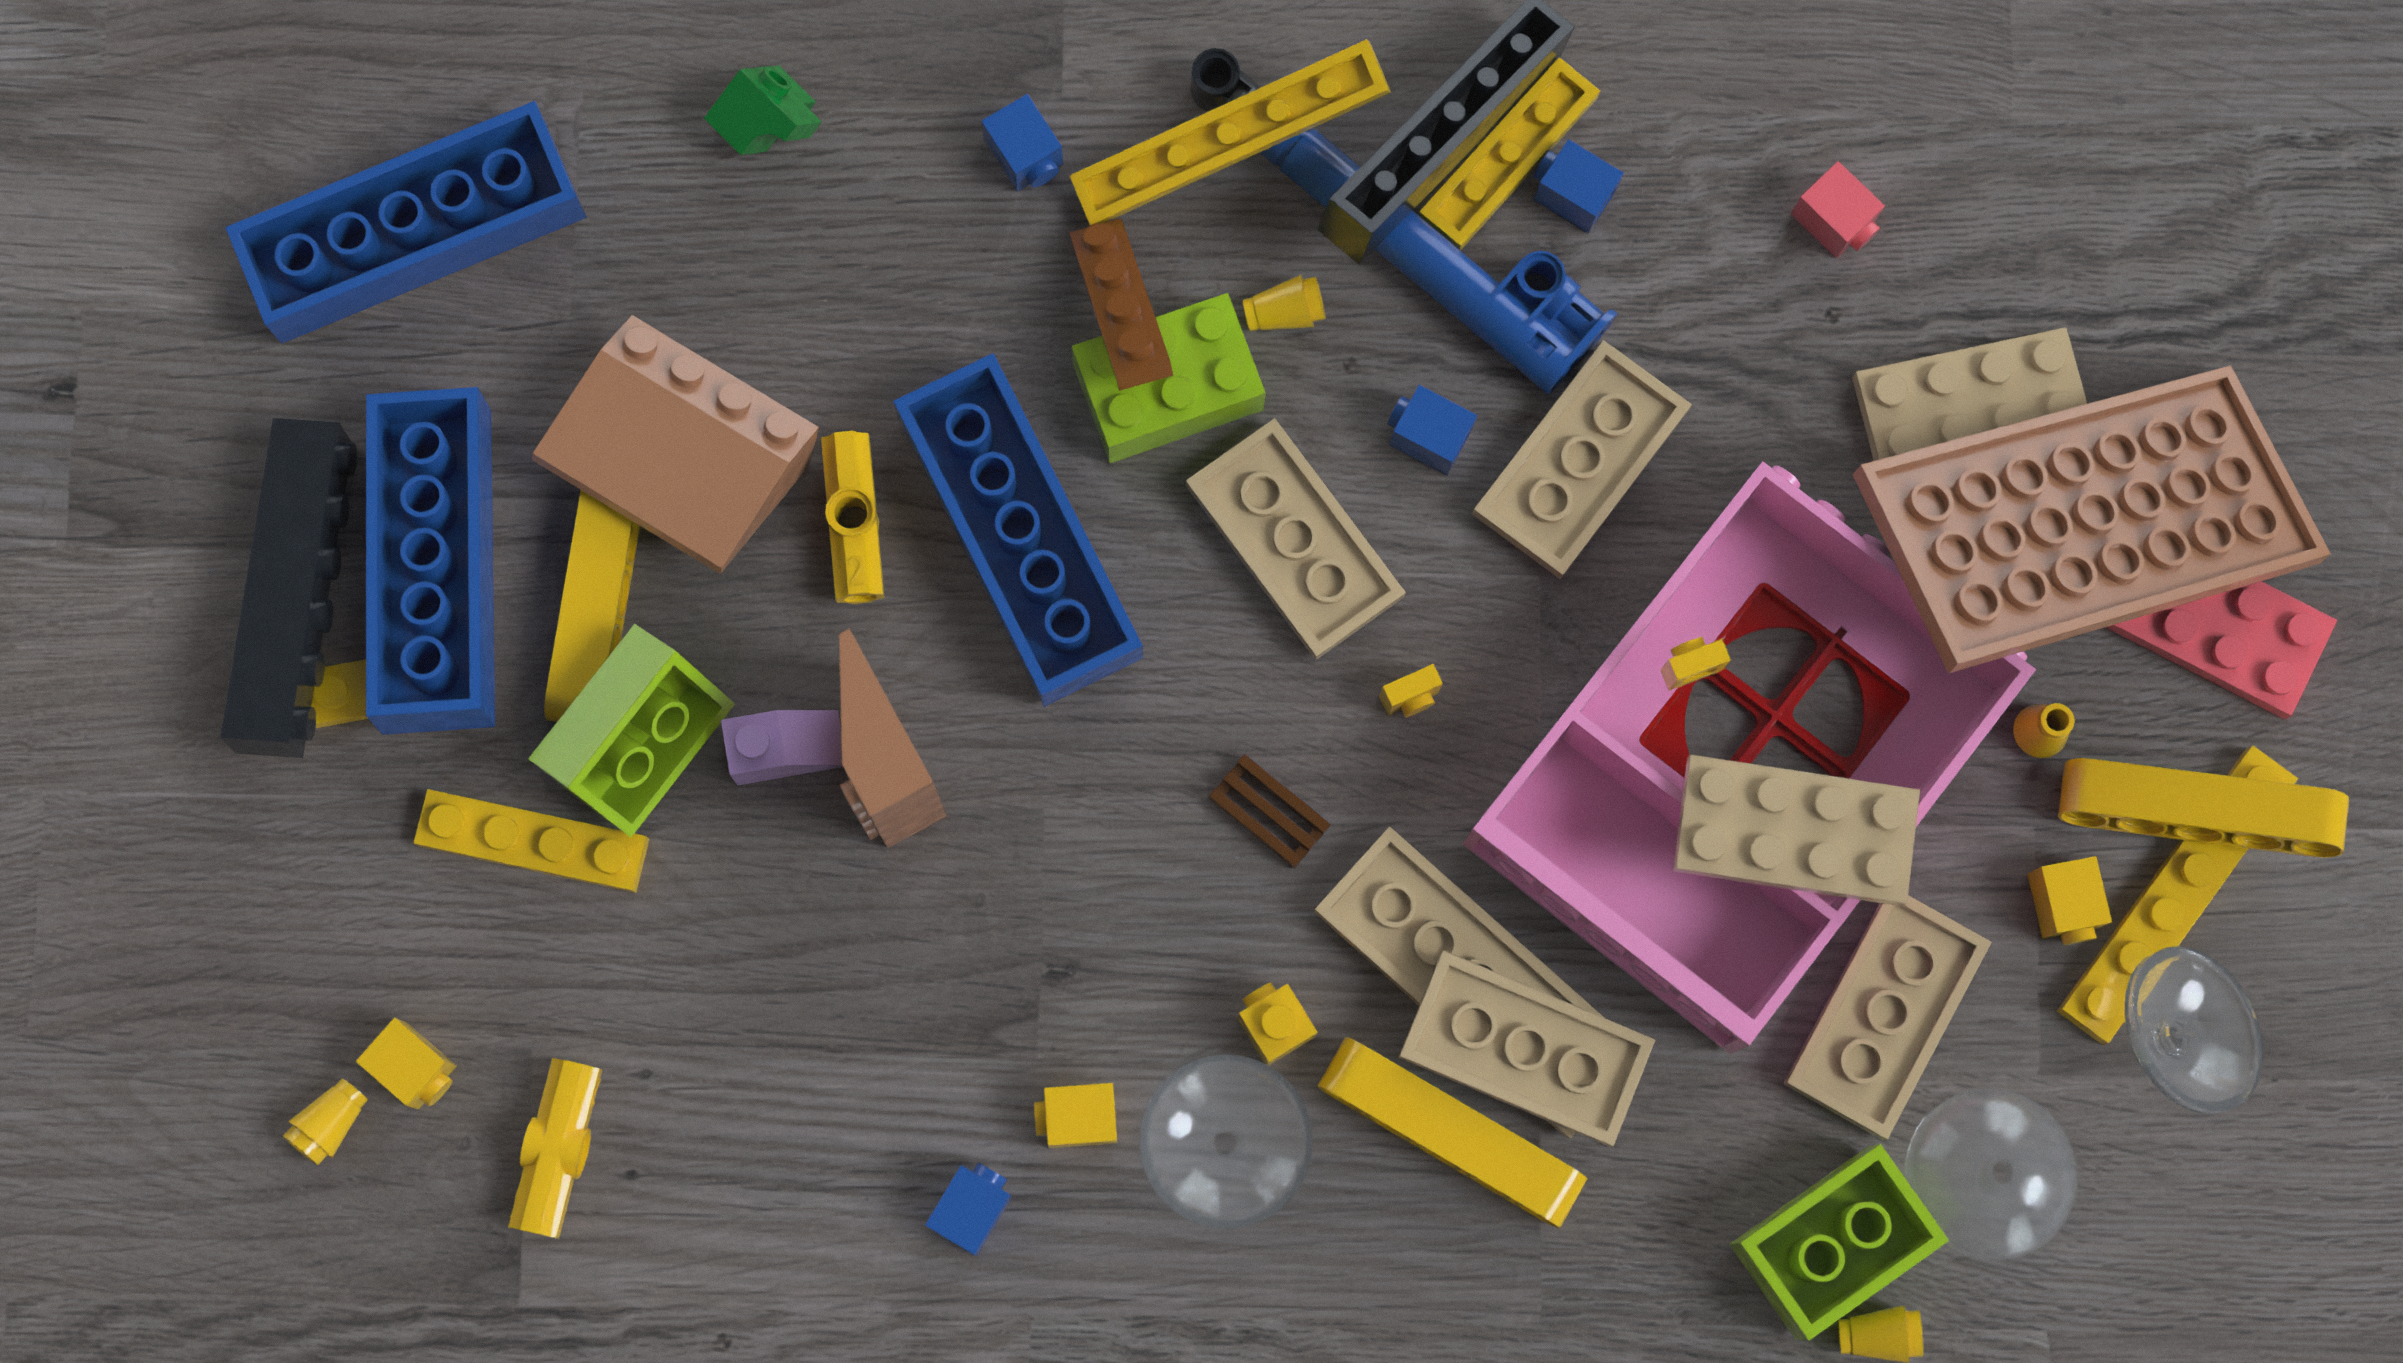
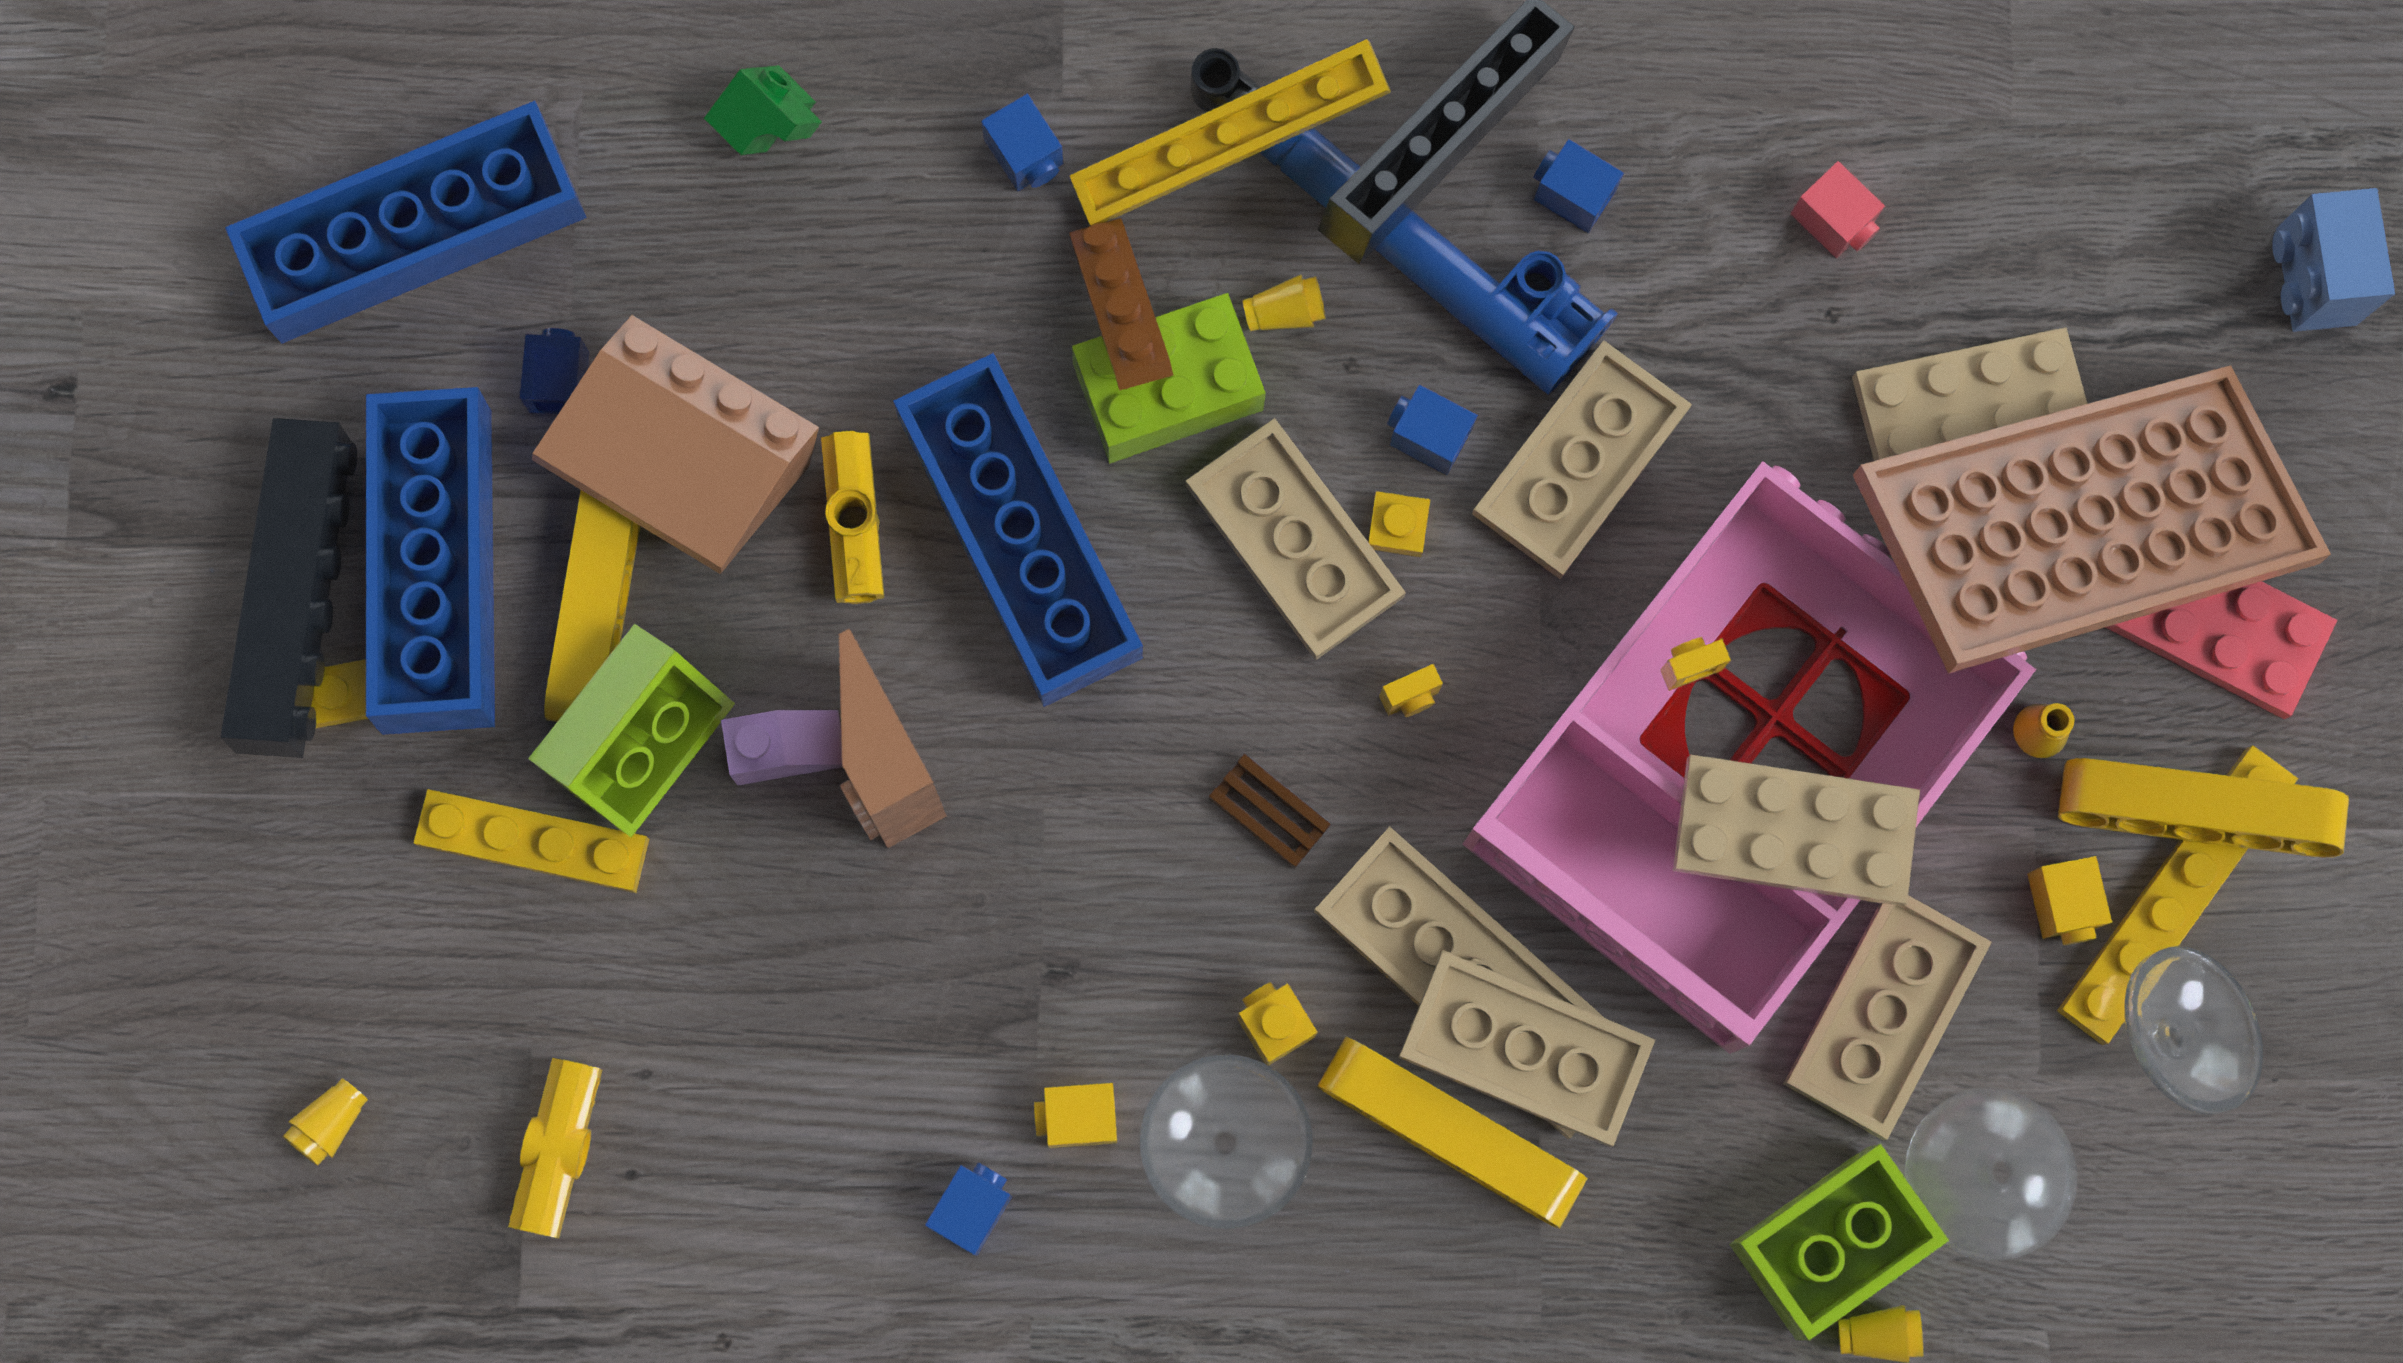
(408, 1065): yellow brick -> none
(551, 369): none -> clear blue brick
(1398, 524): none -> yellow plate
(1509, 153): yellow plate -> none
(2333, 260): none -> medium blue brick

